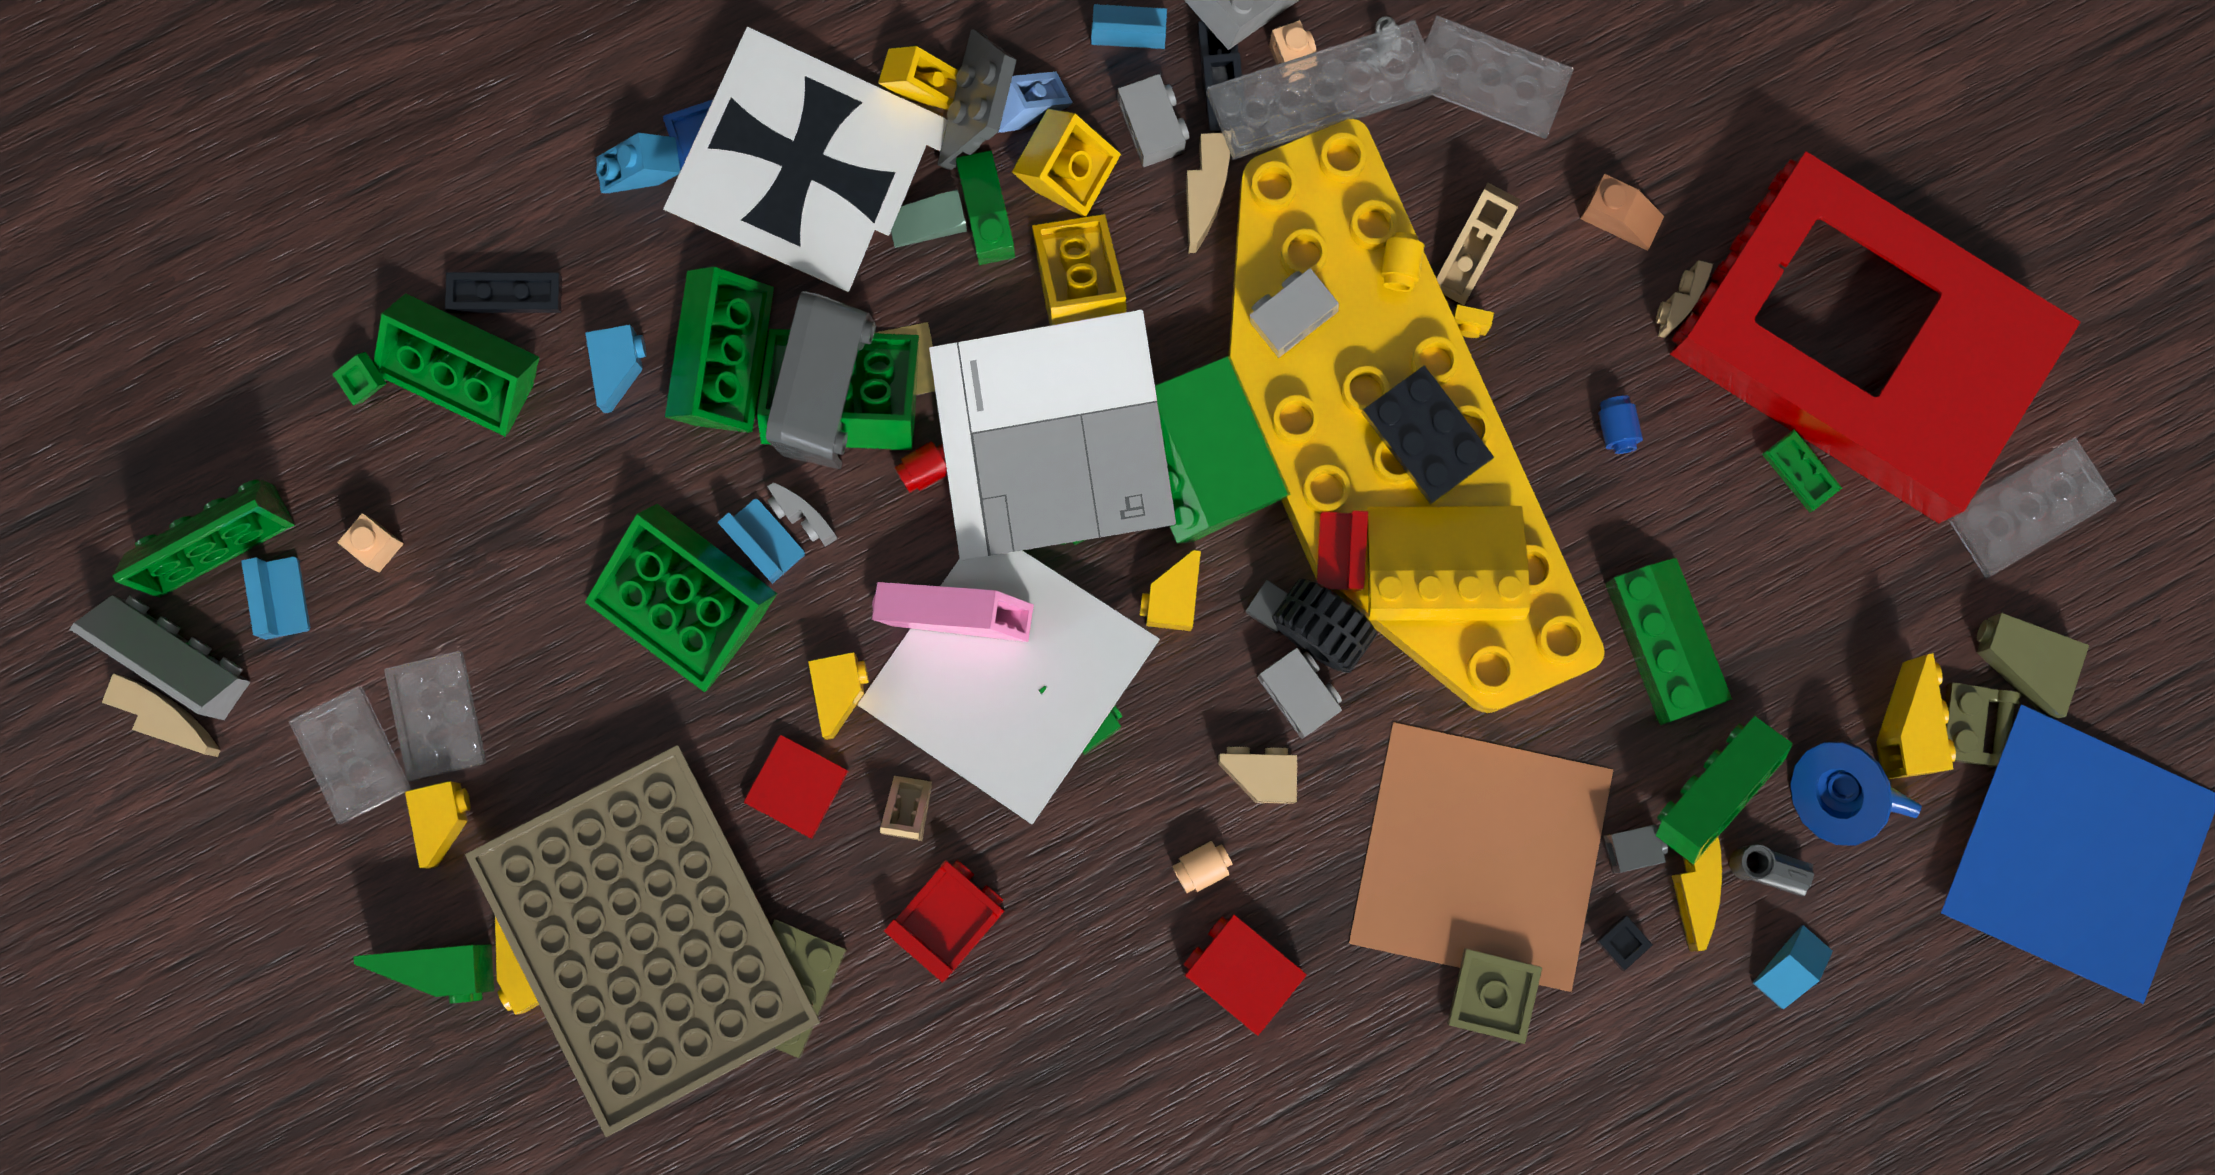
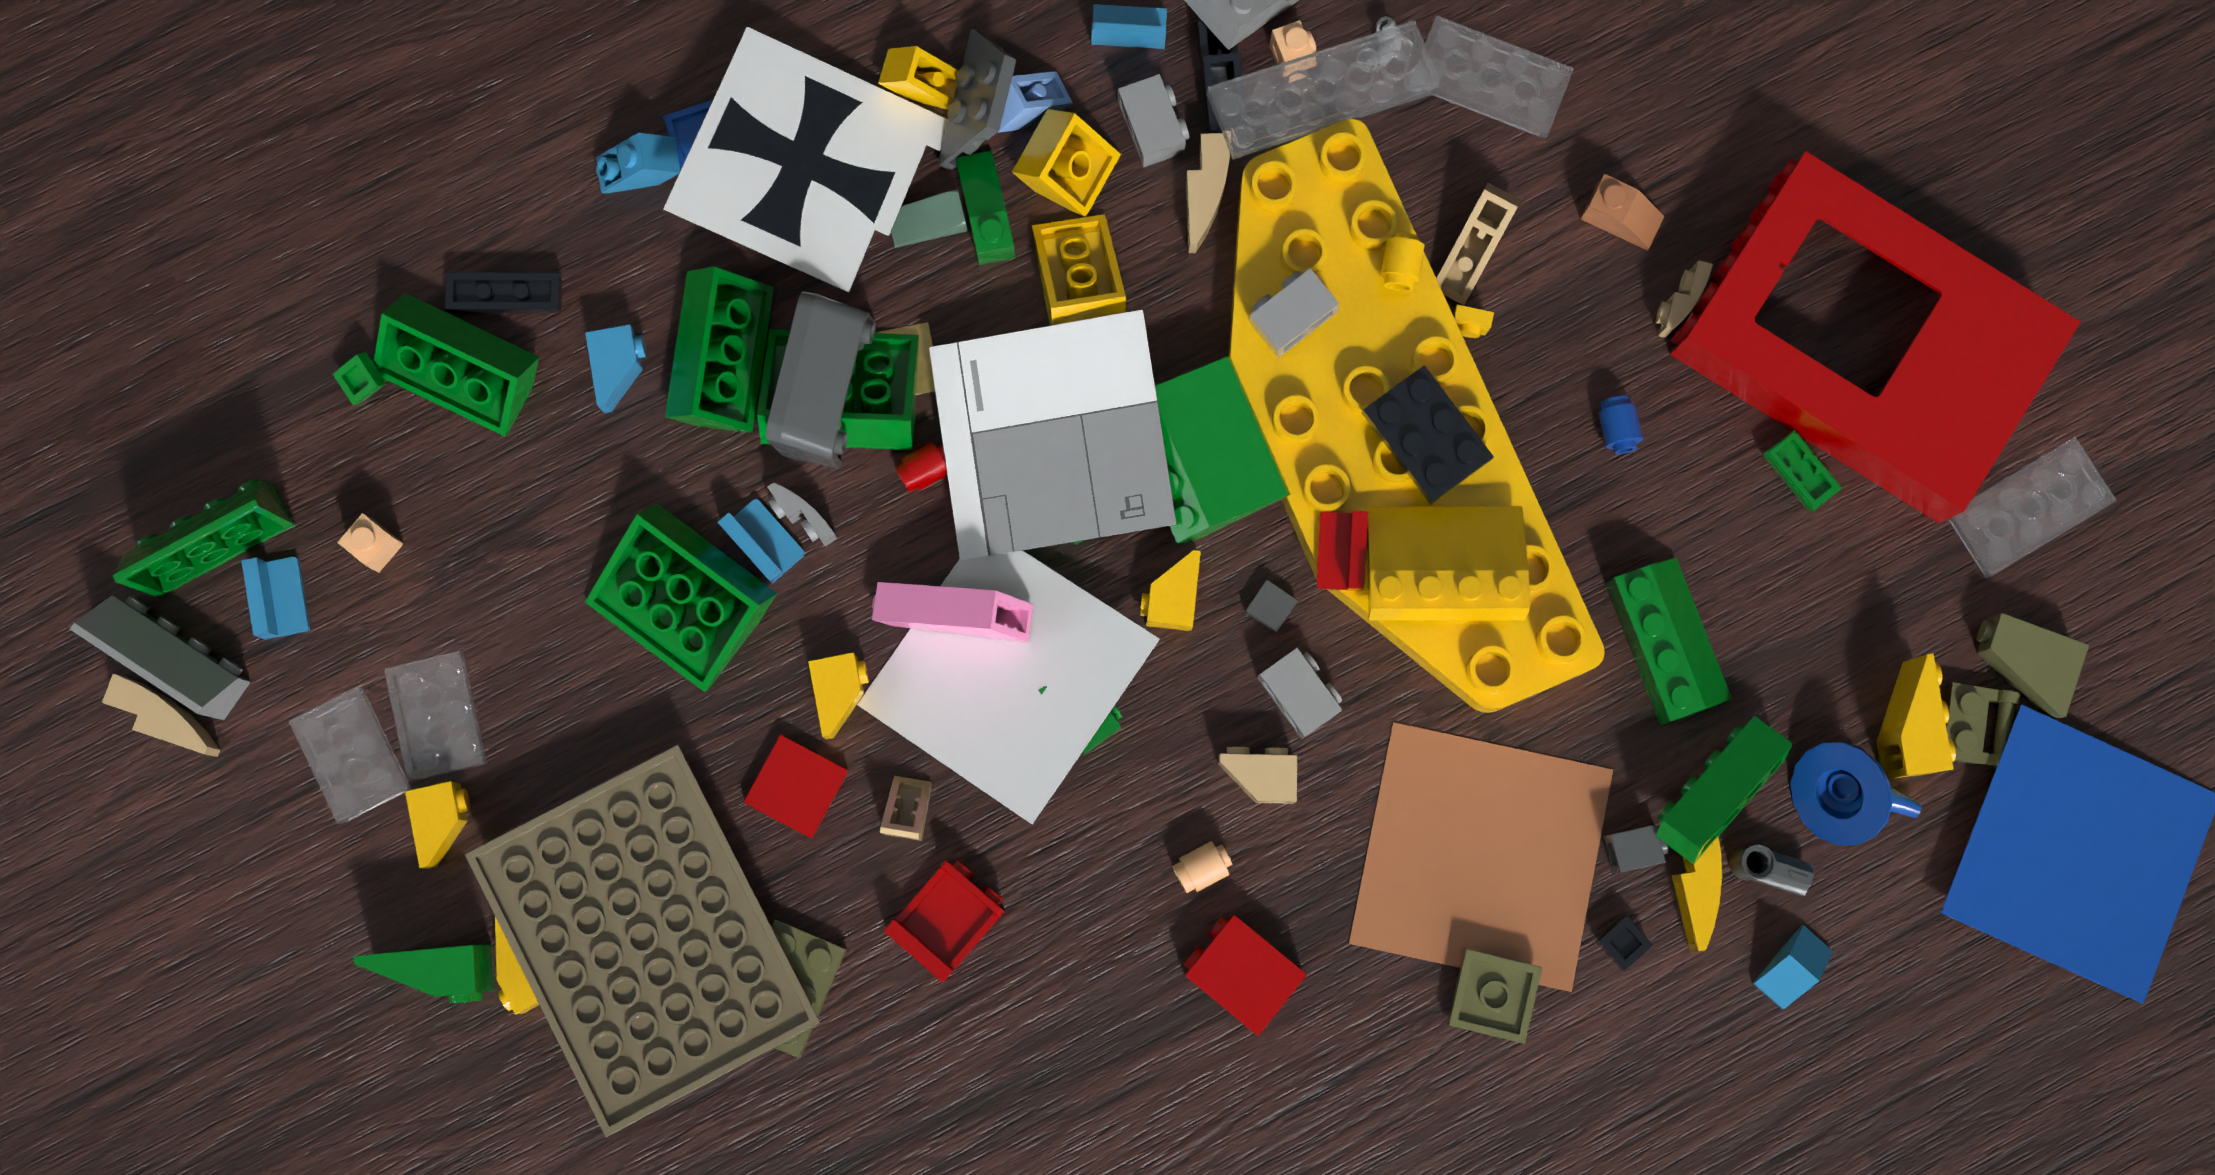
(1324, 625): black tyre -> none

